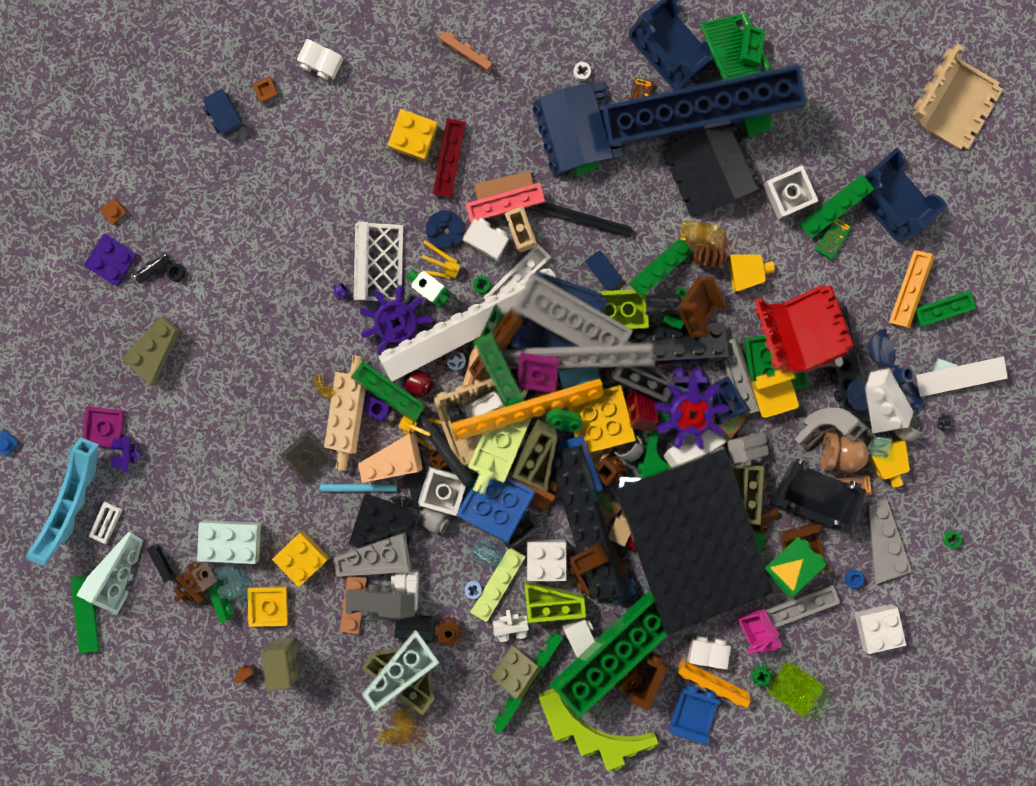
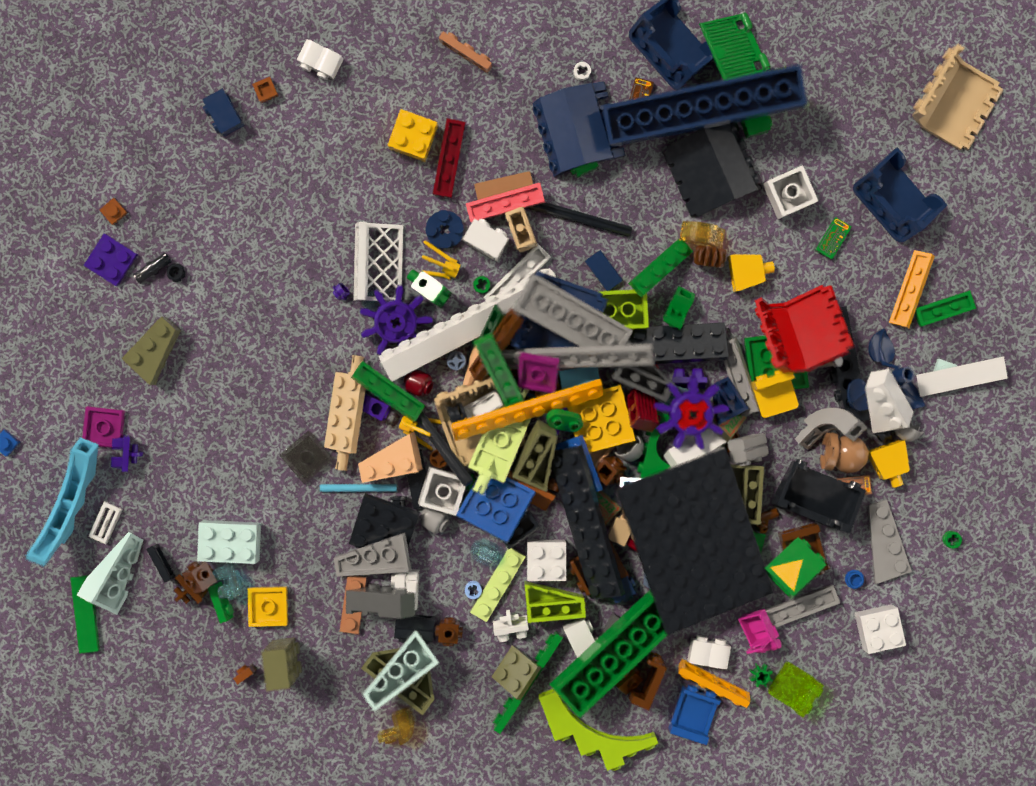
(300, 558): yellow brick -> none
(322, 388): clear yellow arm -> none
(589, 559): reddish brown tile -> none
(662, 304): black hips -> none
(700, 304): reddish brown panel -> none
(752, 46): green plate -> none
(836, 206): green plate -> none
(880, 446): clear light blue plate -> none
(944, 422): black plate -> none

